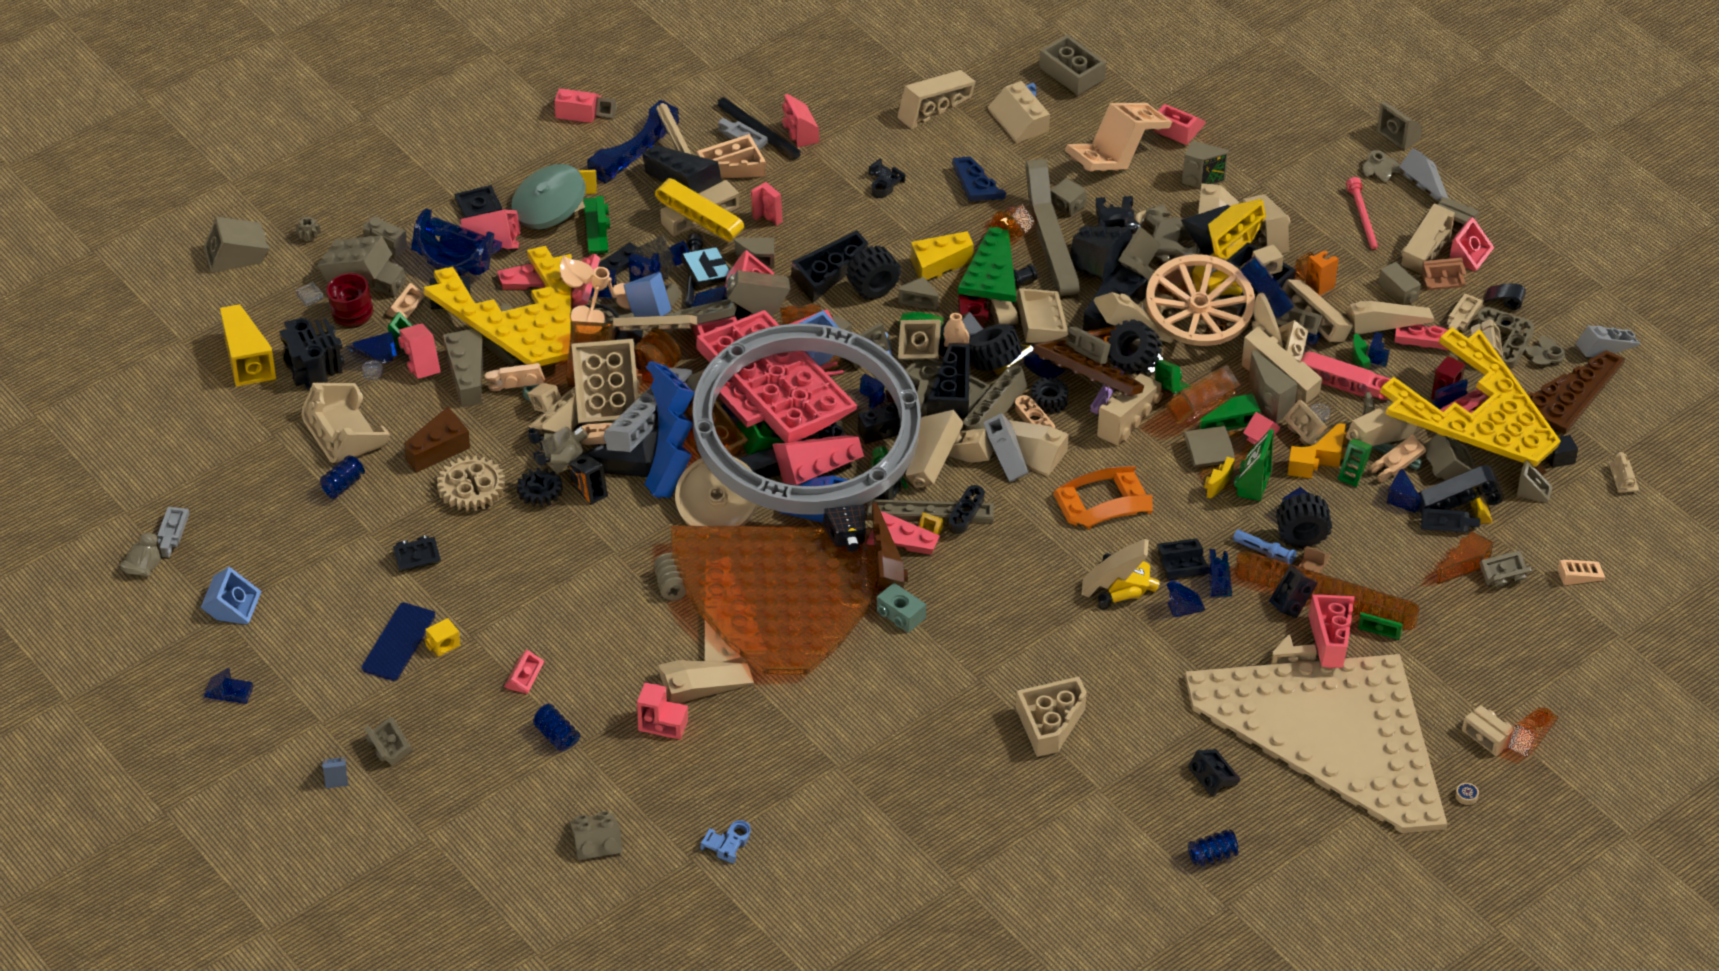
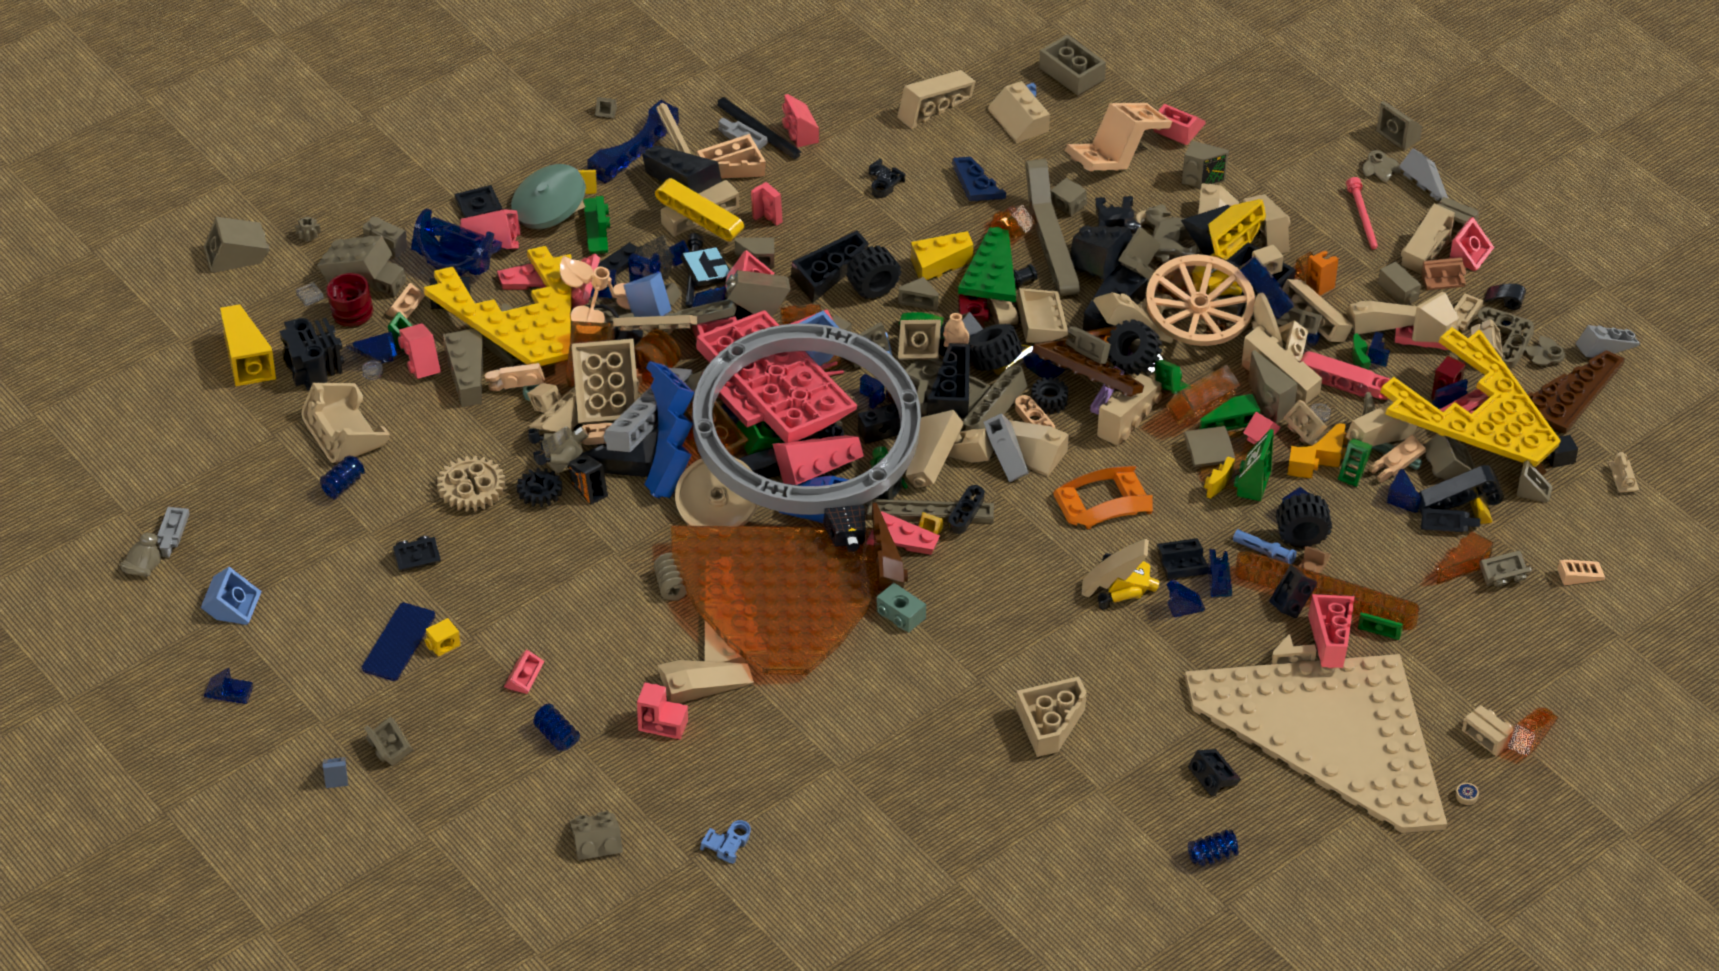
(437, 441): reddish brown wedge -> none
(575, 105): coral slope -> none
(1434, 319): none -> tan slope

